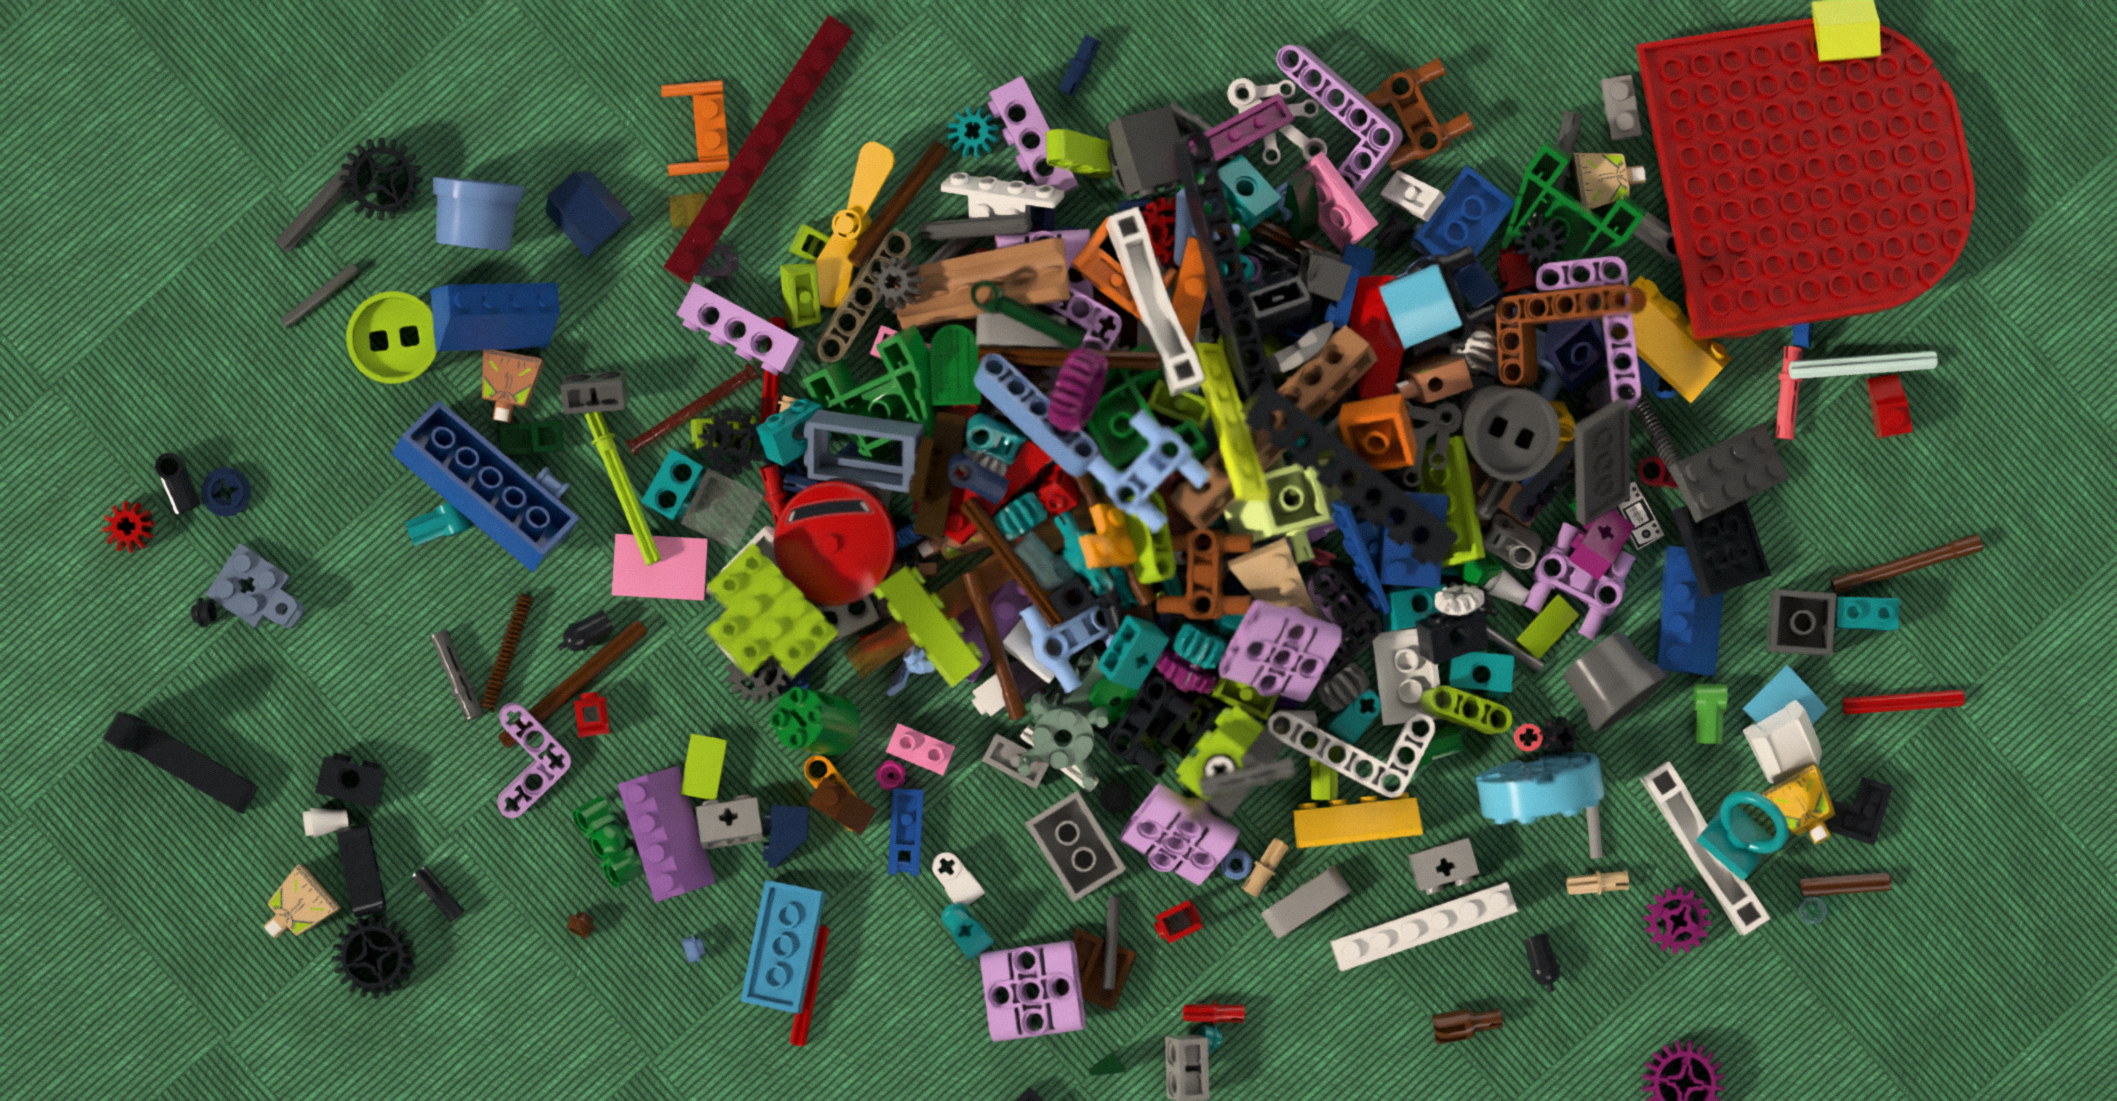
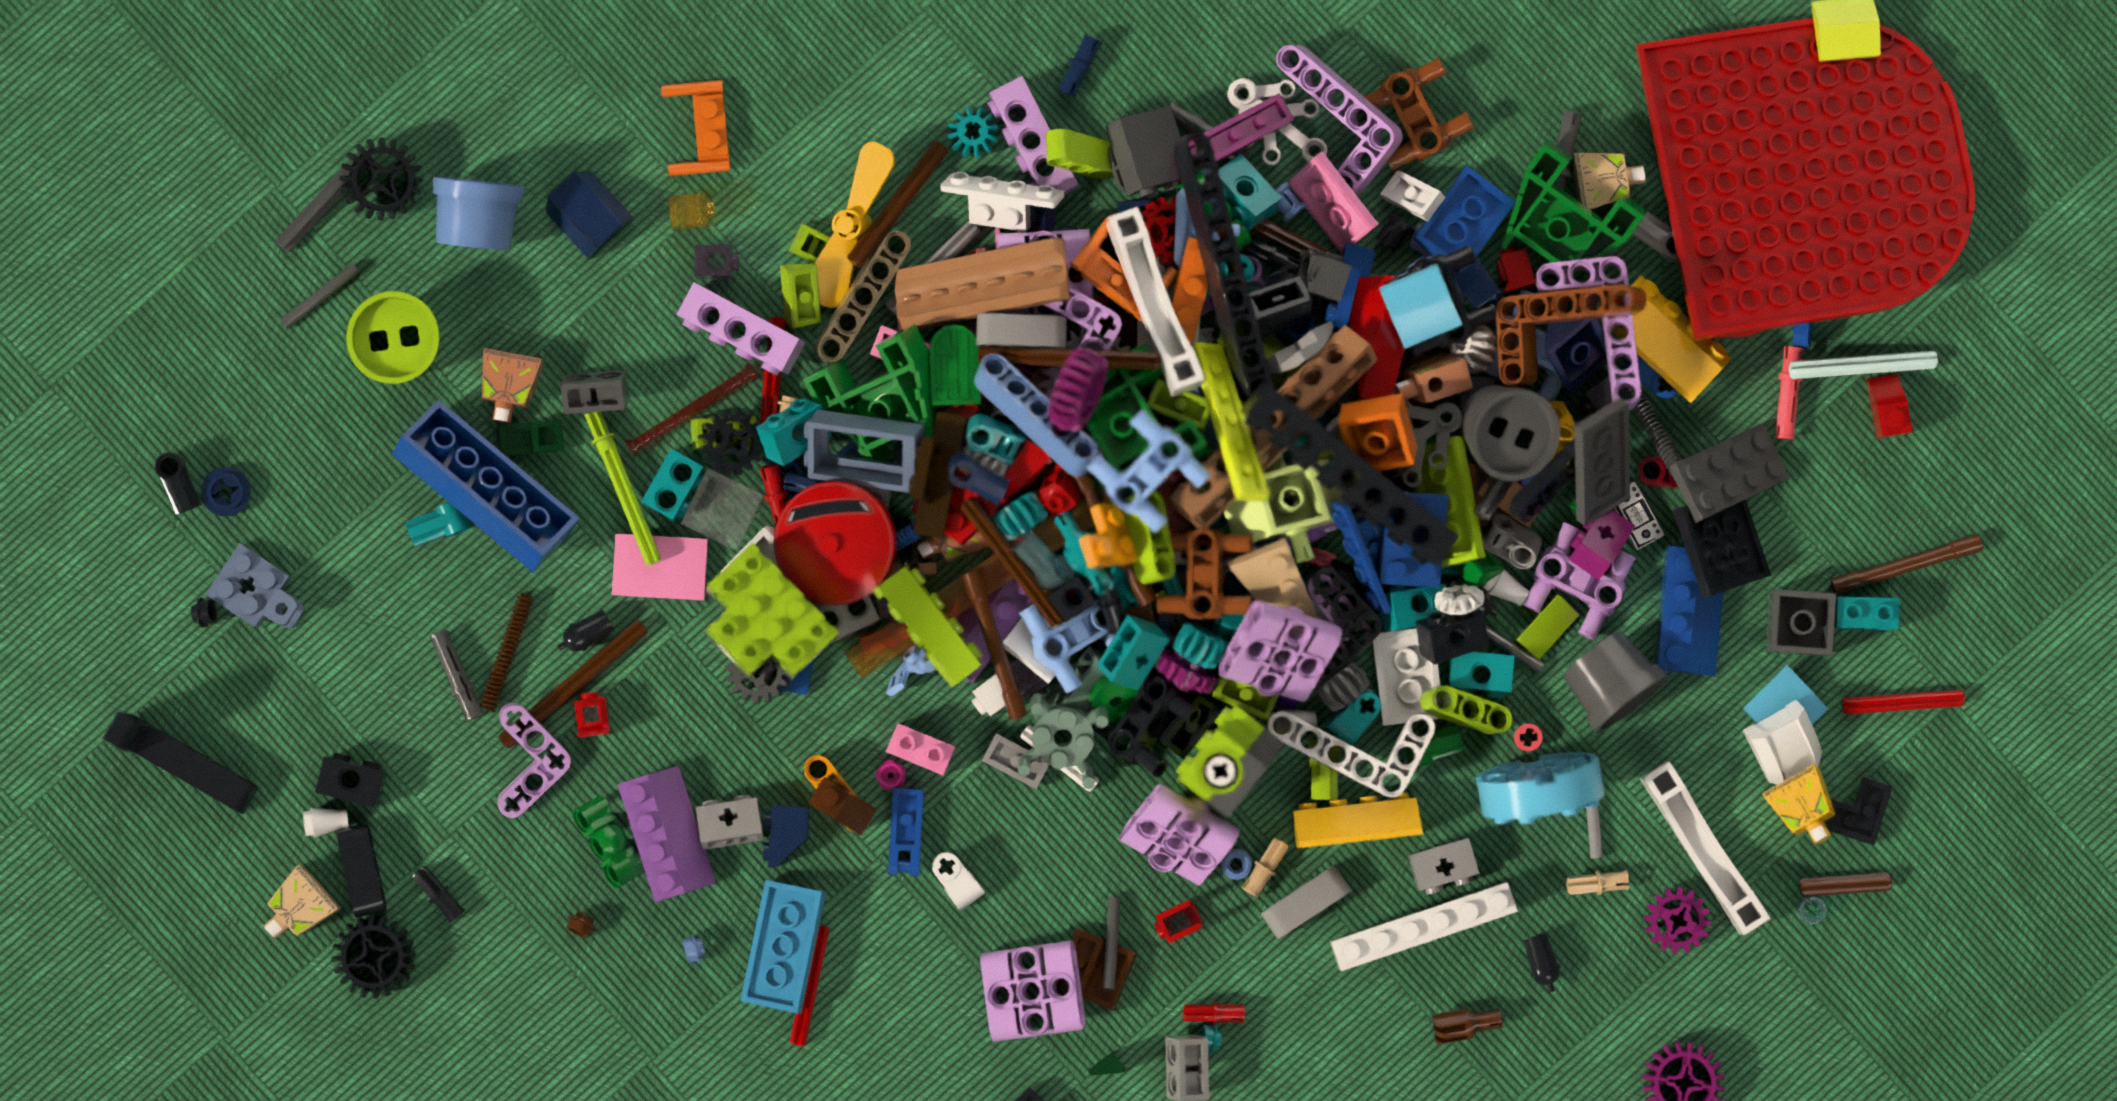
(133, 516): red gear -> none
(494, 316): blue slope -> none
(552, 484): medium blue bush -> none
(703, 767): lime slope -> none
(758, 150): dark red plate -> none
(816, 721): green cylinder -> none
(892, 295): dark grey gear -> none
(966, 931): teal piece -> none
(975, 227): dark grey axle -> none
(1027, 315): dark green axle -> none
(1075, 846): light grey brick -> none
(1115, 797): black plate -> none
(1283, 768): dark grey pin -> none
(1303, 202): dark green slope -> none
(1533, 231): black gear -> none
(1567, 739): black gear -> none
(1621, 107): light grey plate -> none
(1709, 704): bright green piece -> none
(1739, 839): teal tile -> none

